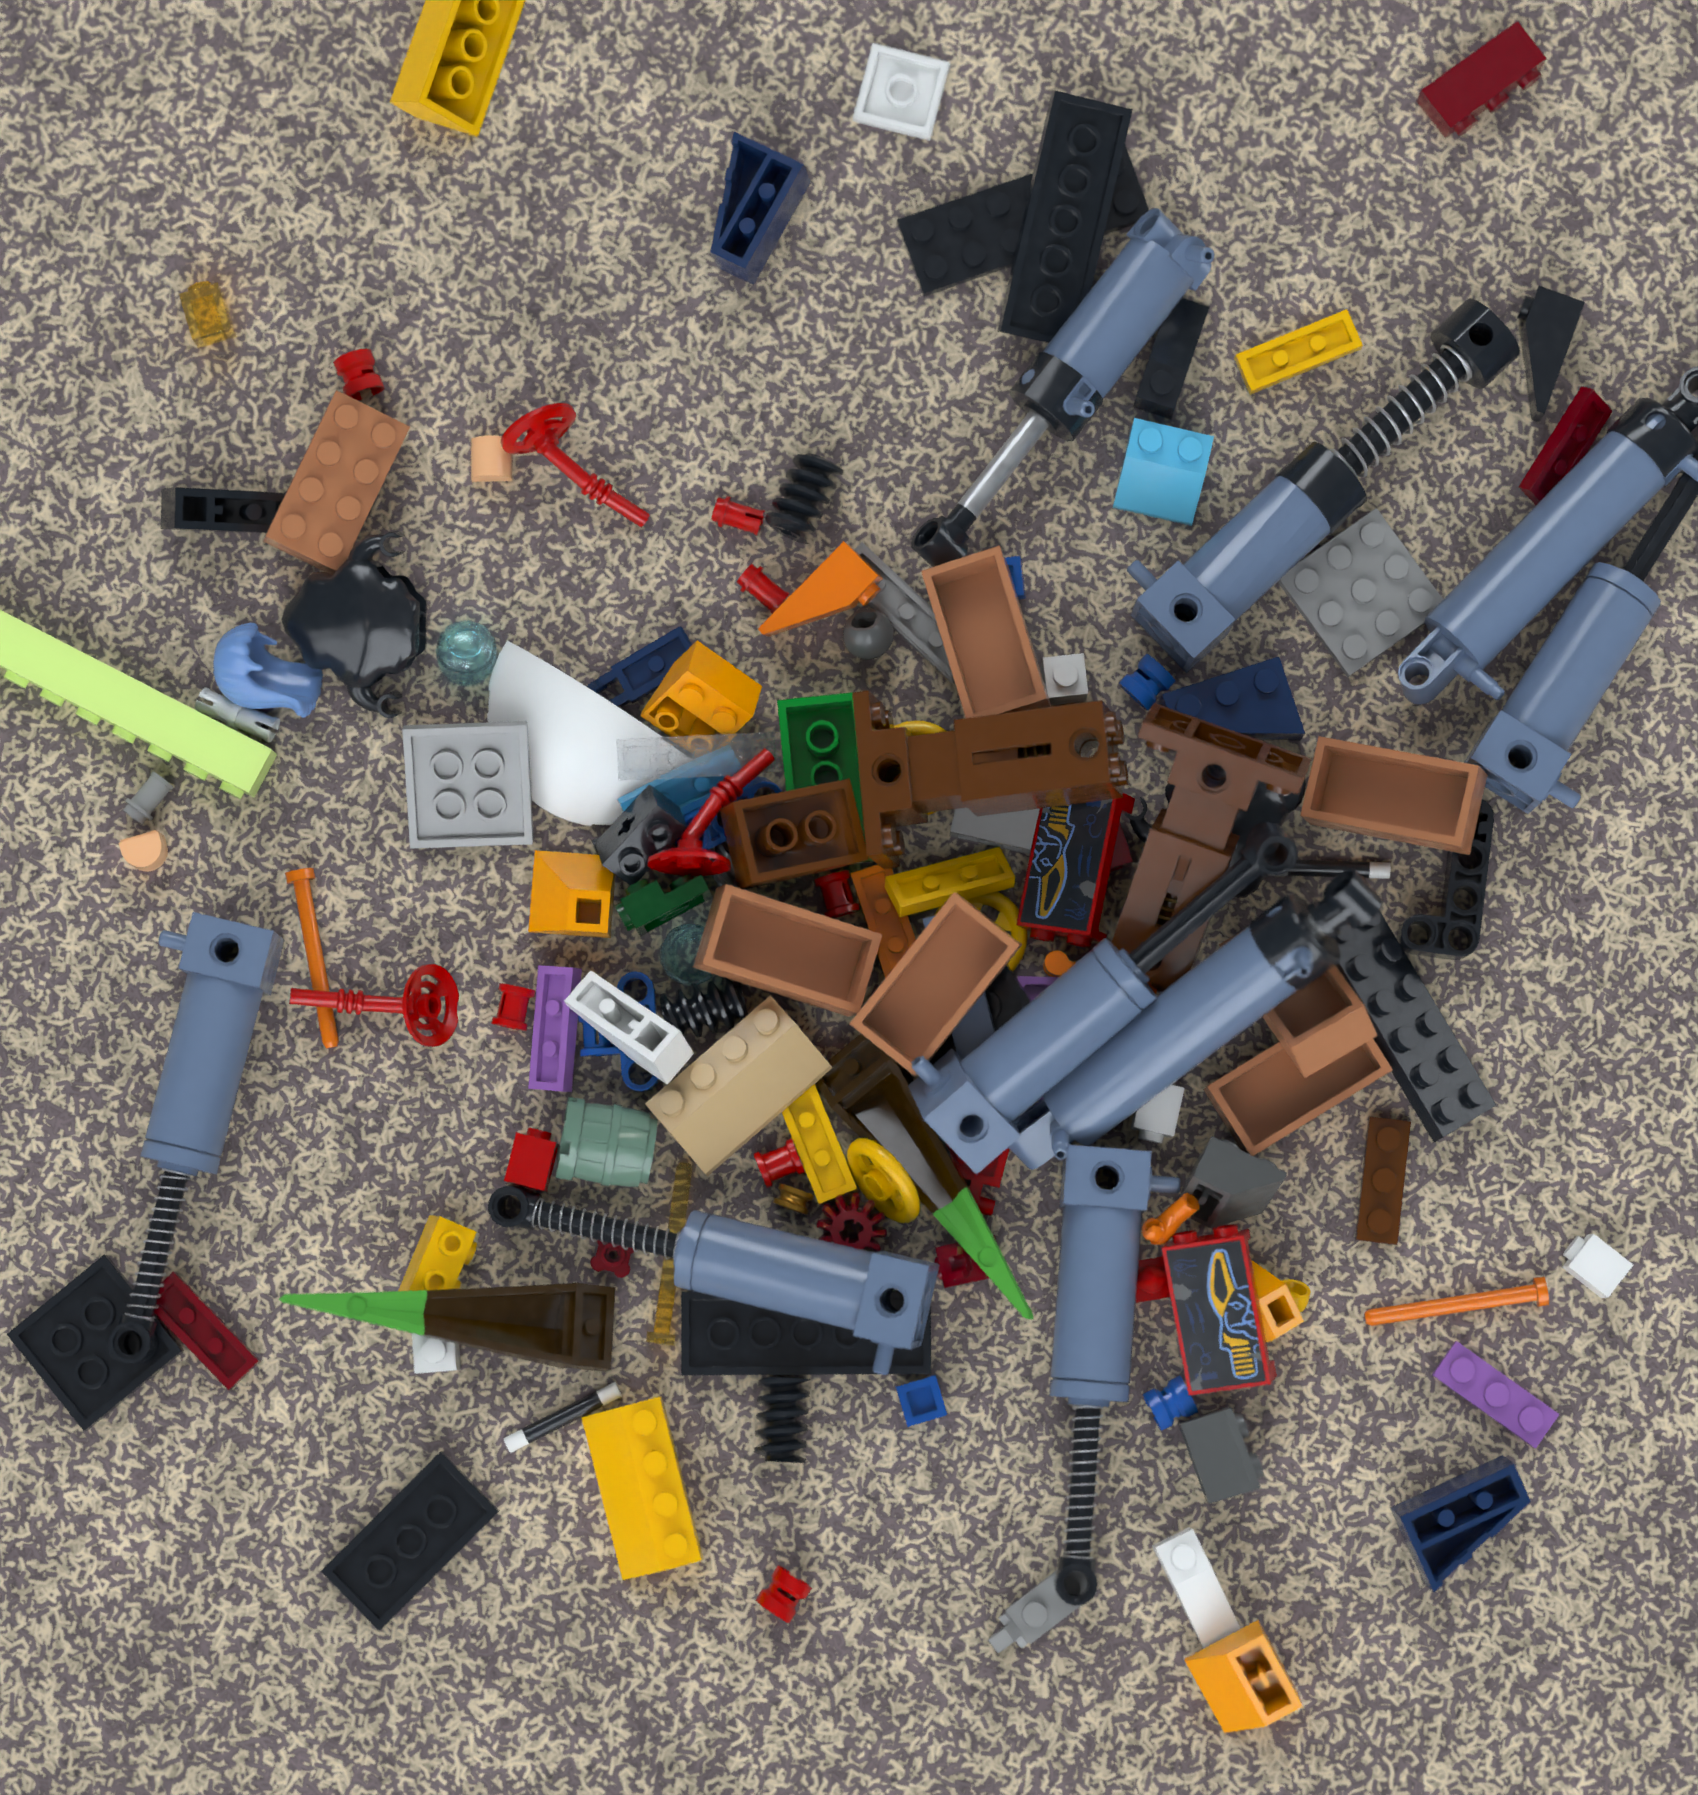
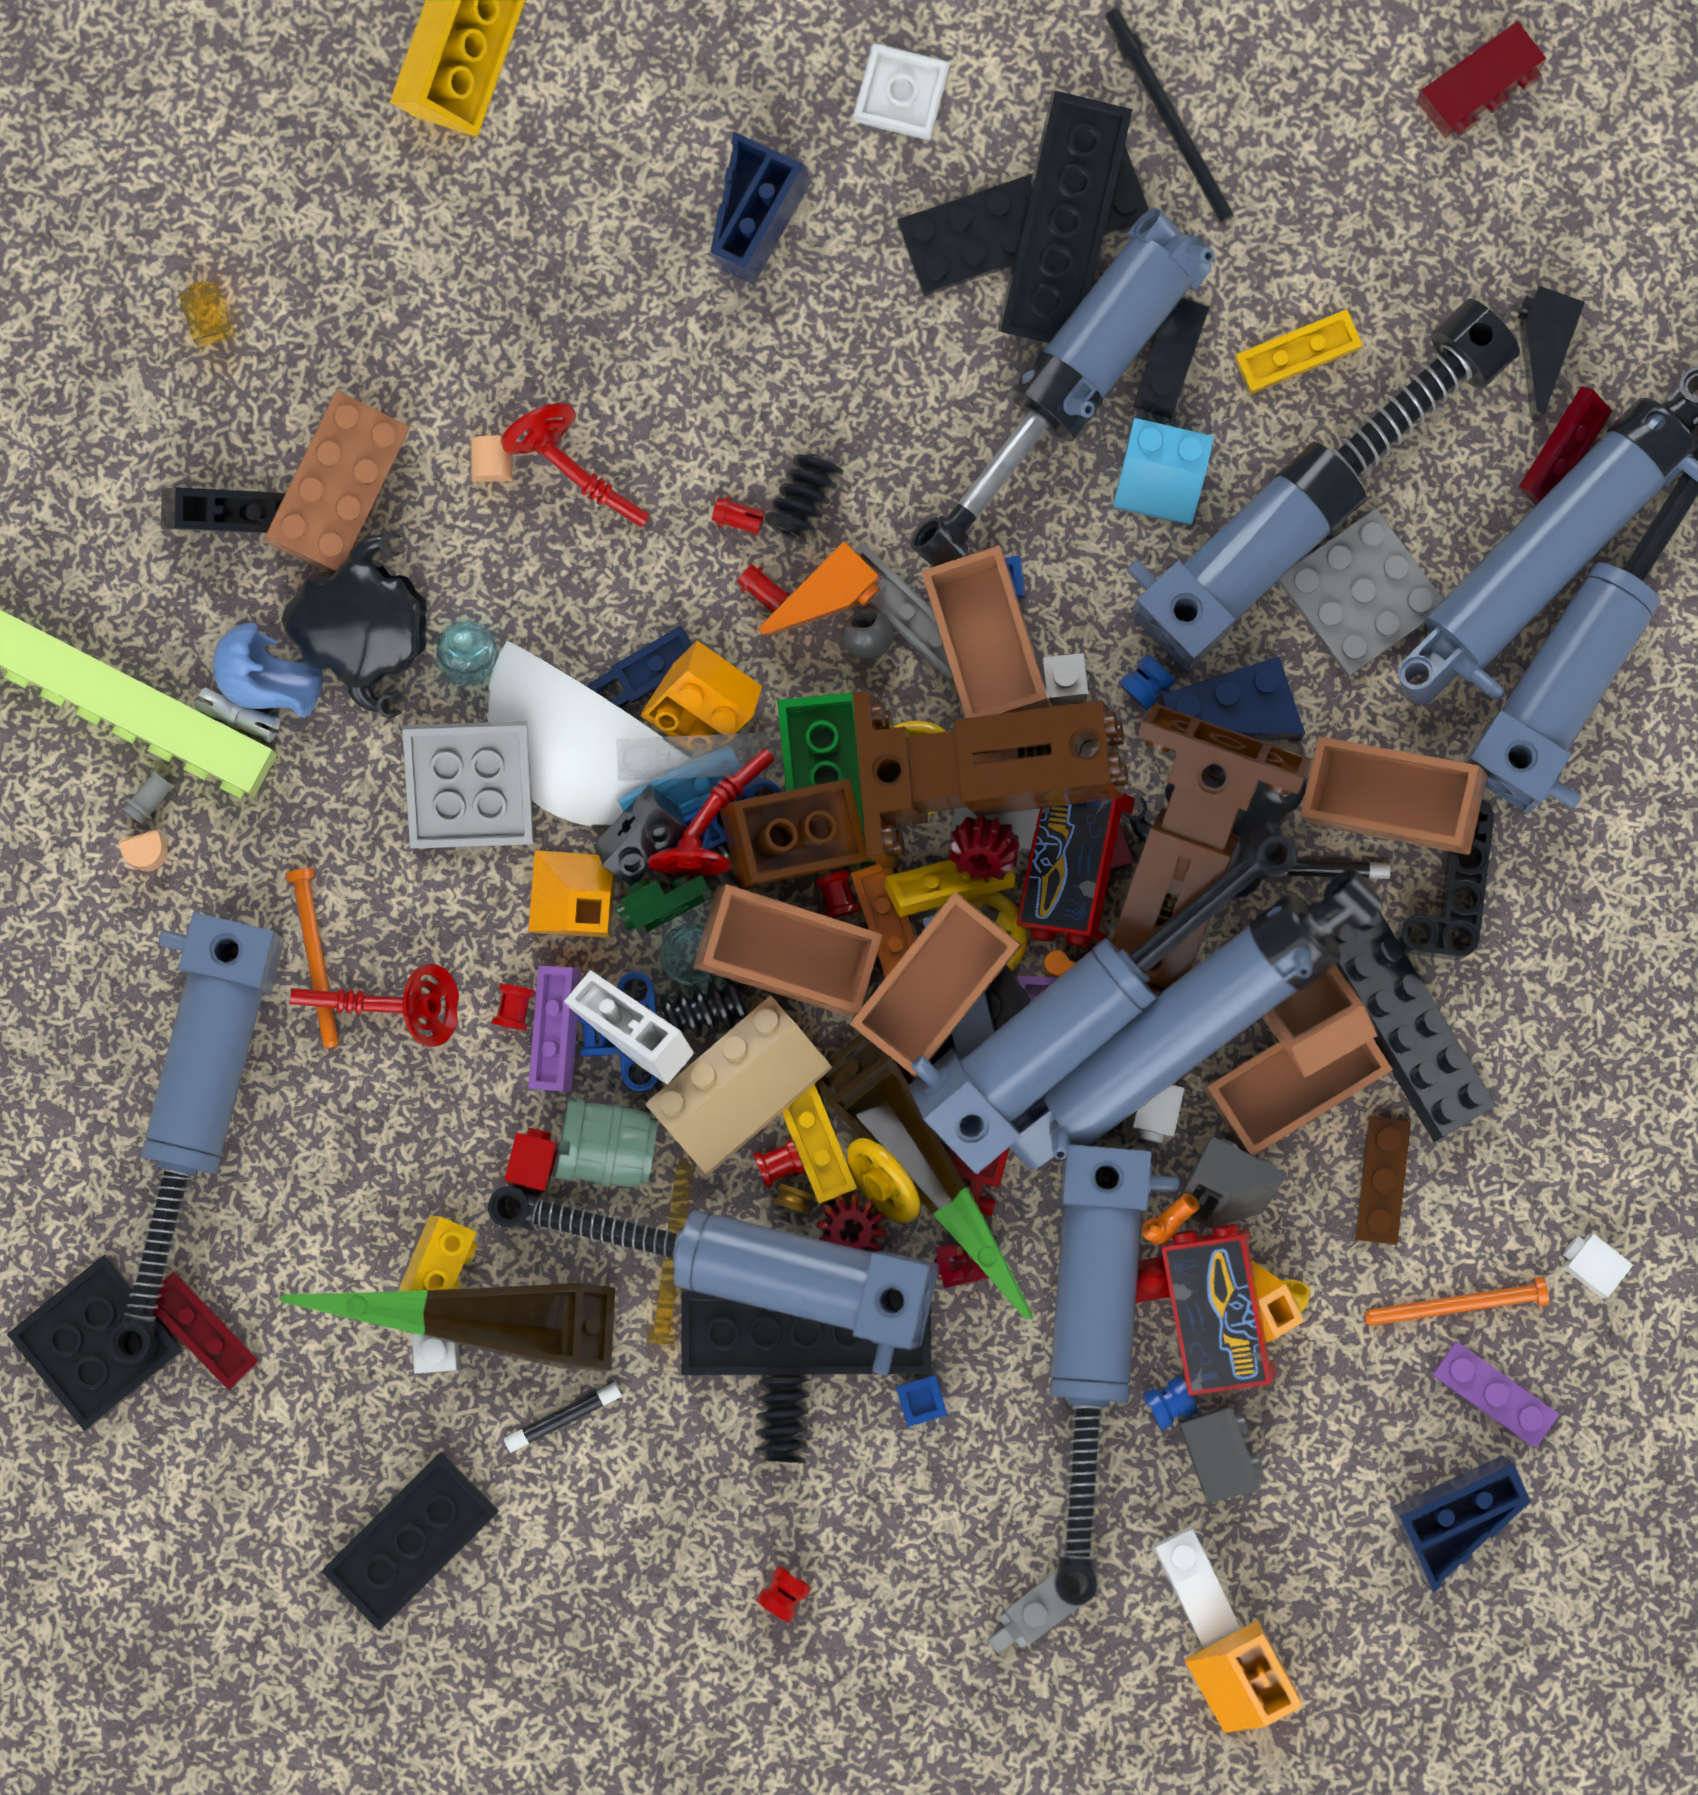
(358, 373): red wheel -> none
(619, 1265): dark red plate -> none
(642, 1488): yellow slope -> none
(984, 848): none -> dark red gear
(1132, 49): none -> black bar

